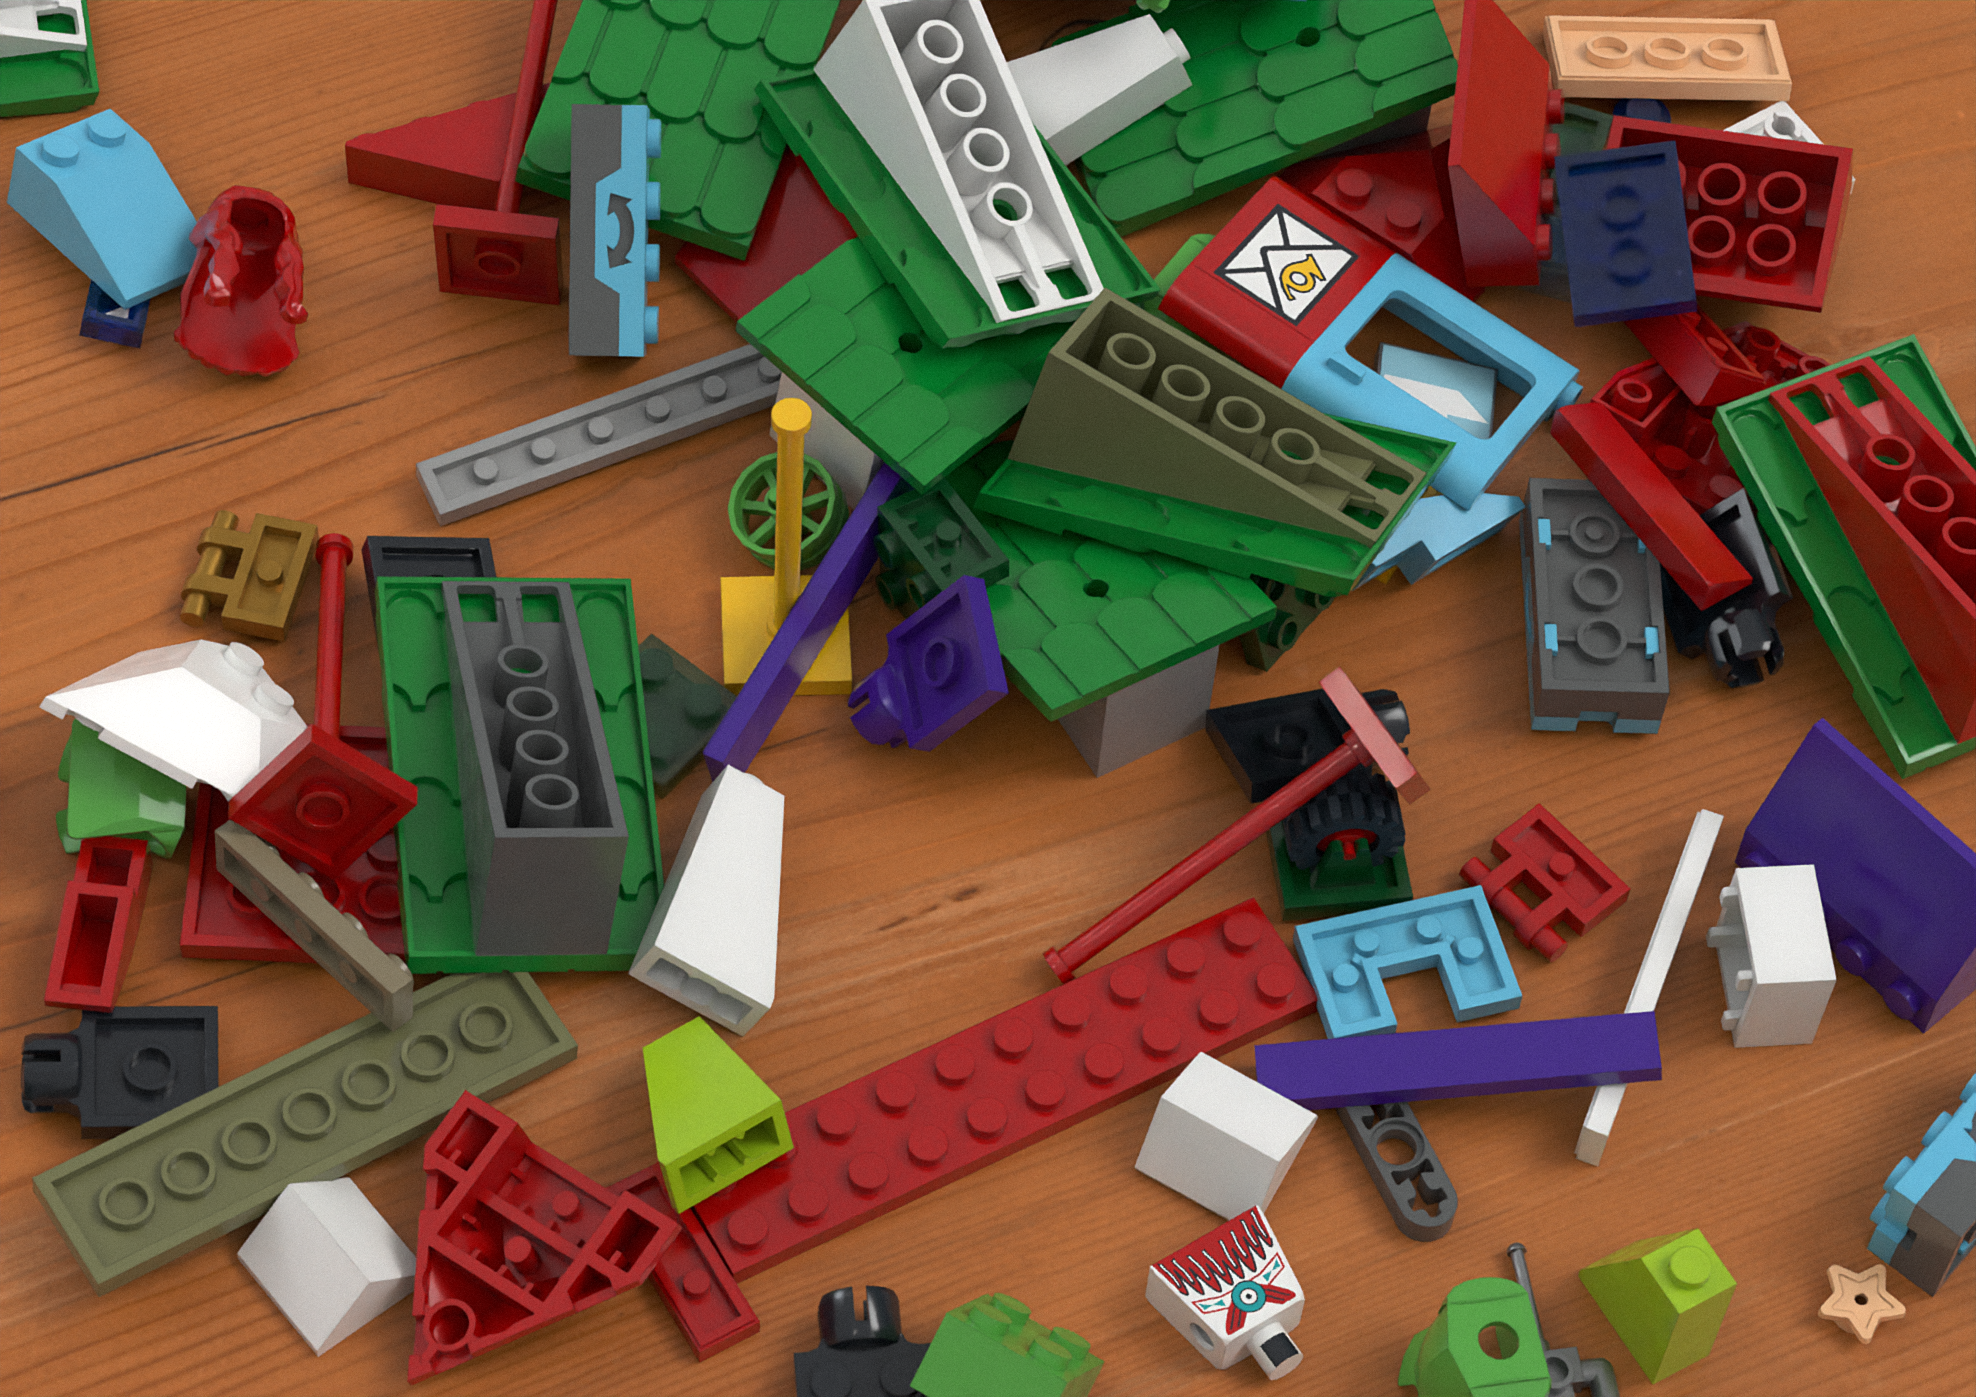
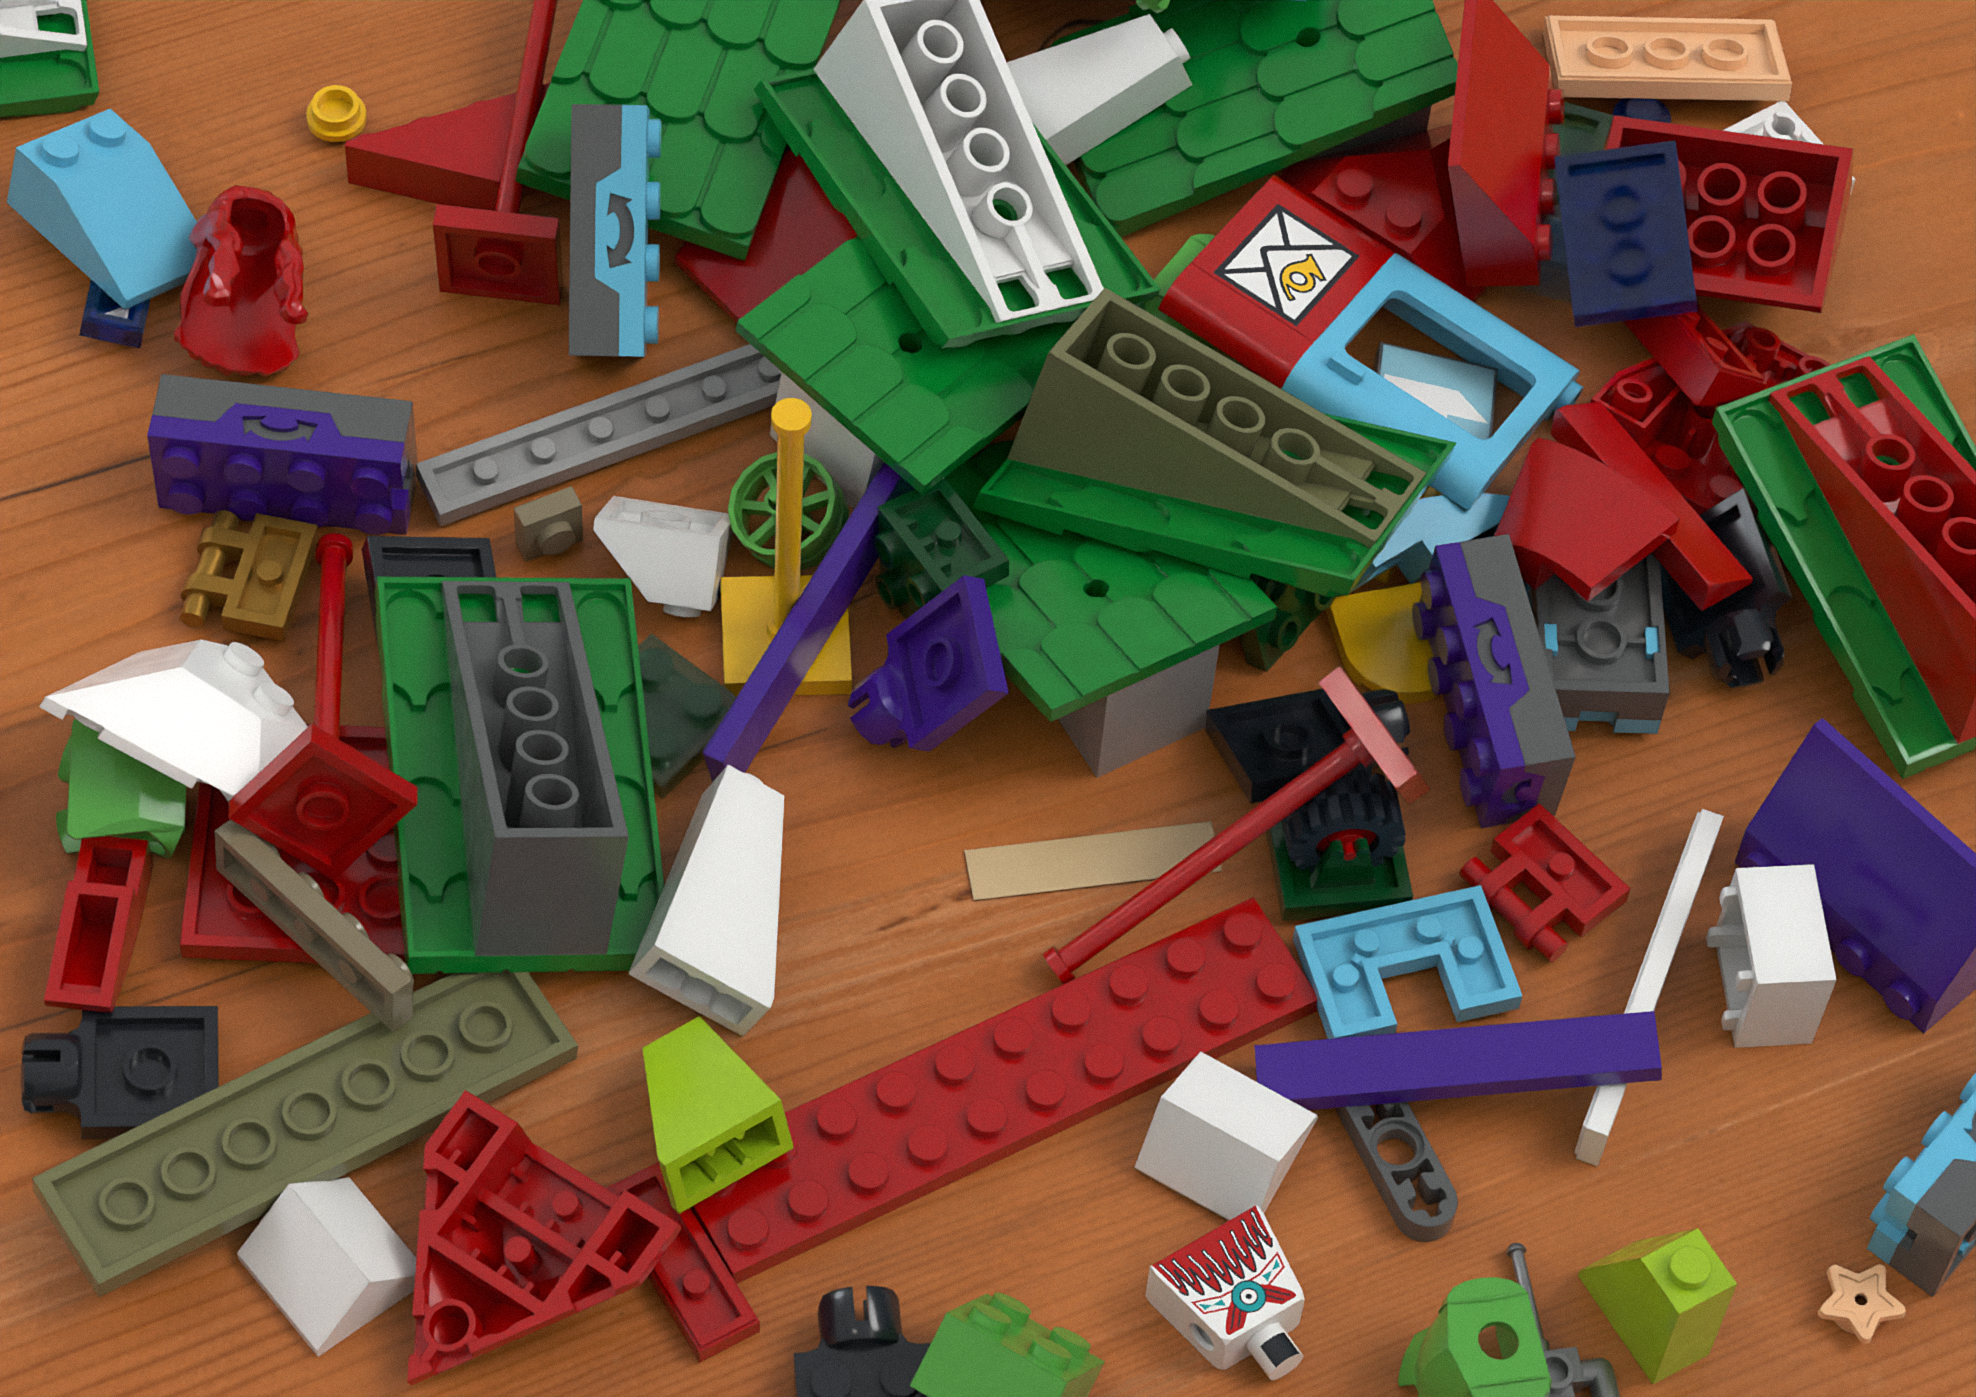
(283, 454): none -> dark purple piece
(336, 114): none -> yellow plate
(548, 524): none -> dark tan plate
(668, 551): none -> white slope
(1082, 860): none -> tan sticker
(1380, 641): none -> yellow tile
(1493, 680): none -> dark purple piece
(1580, 520): none -> red slope

